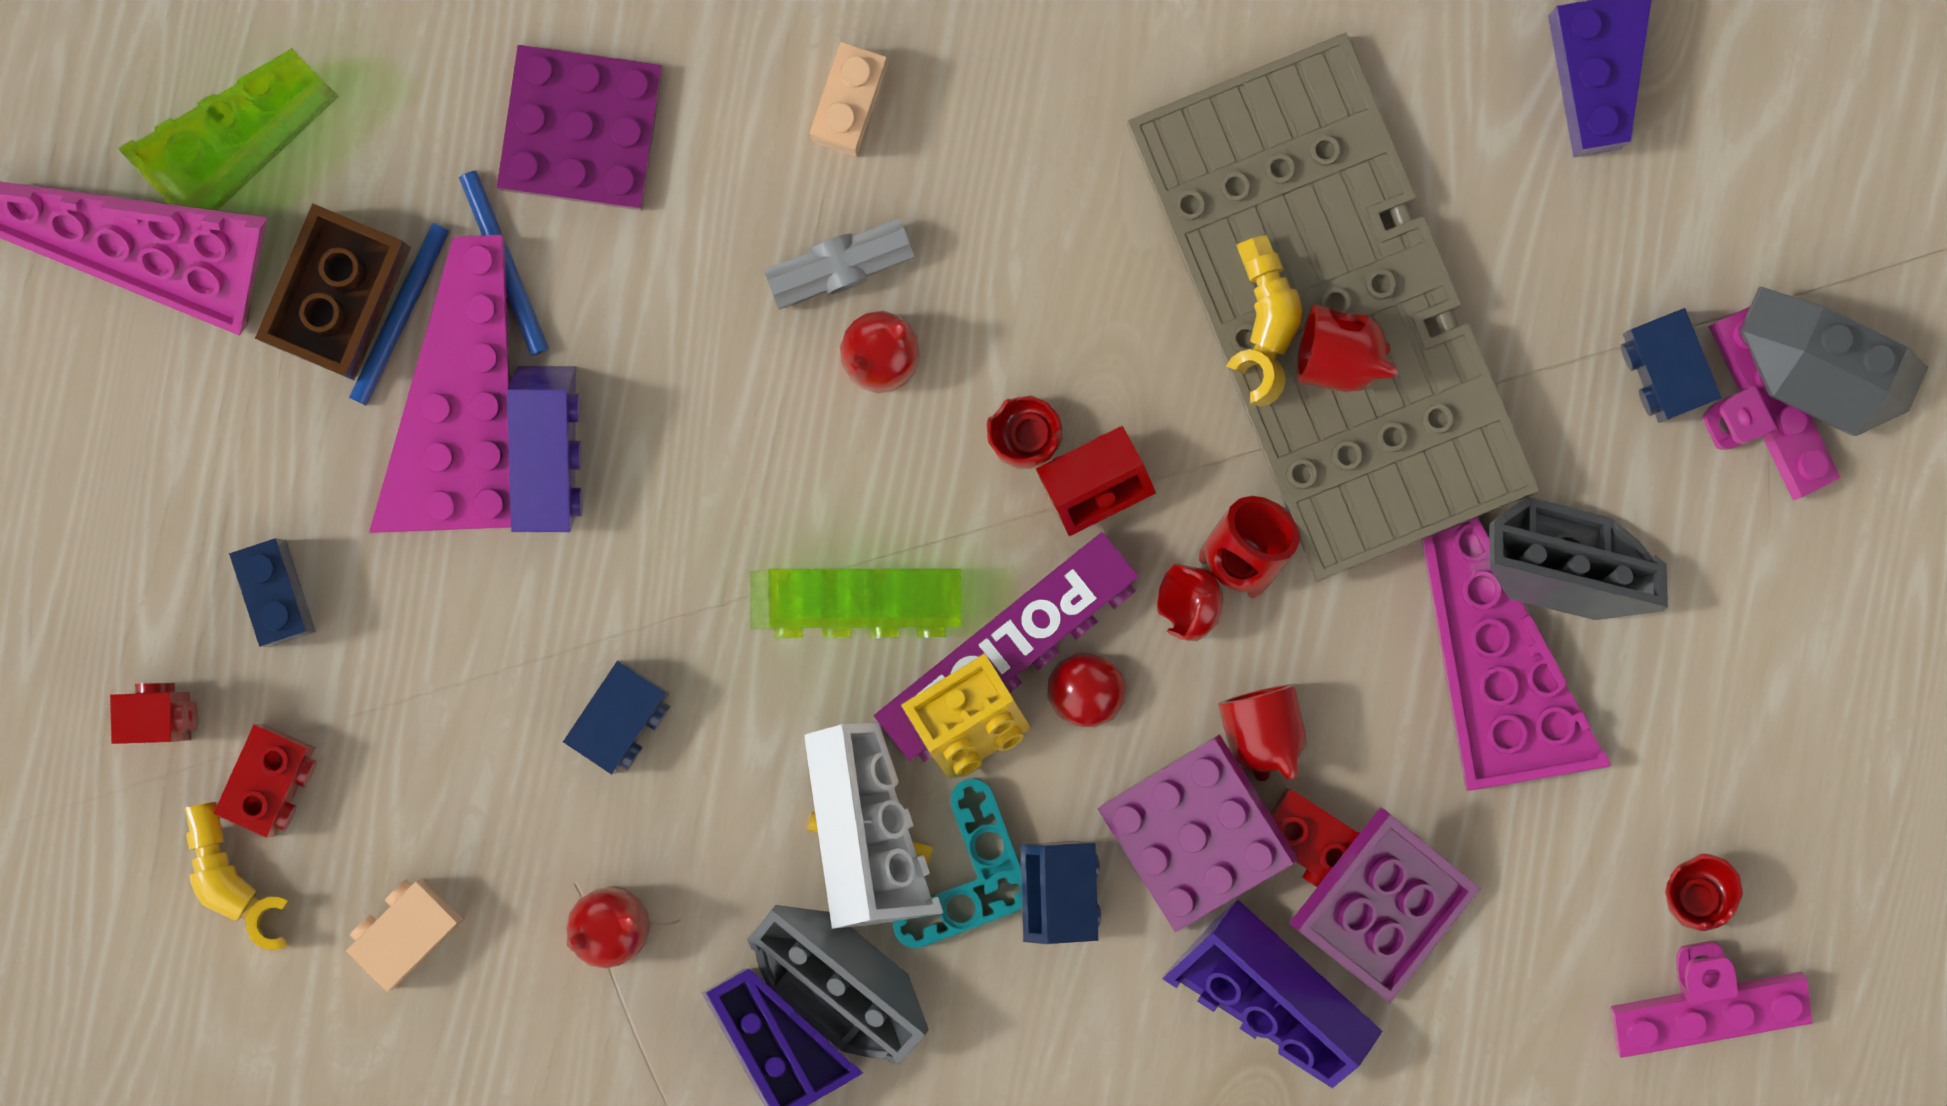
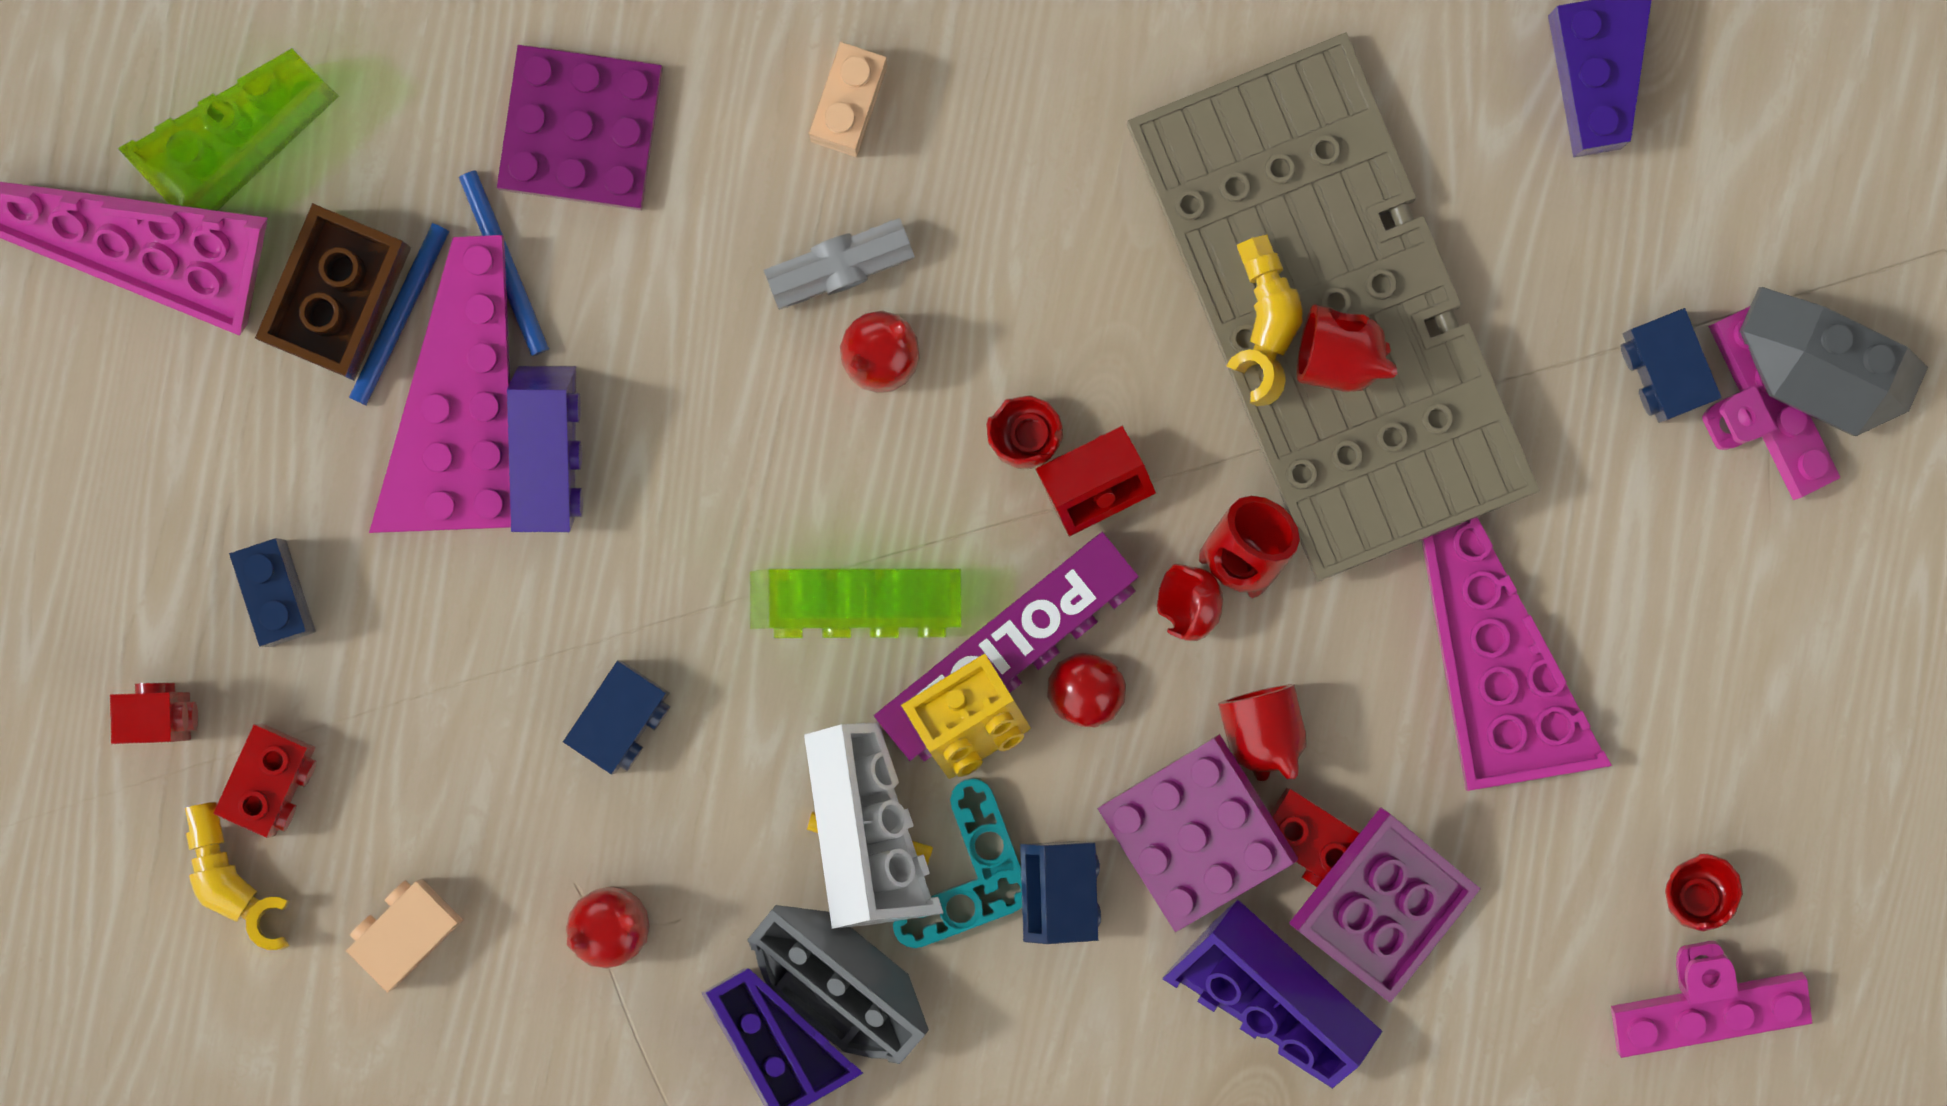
(1574, 562): dark grey wedge -> none

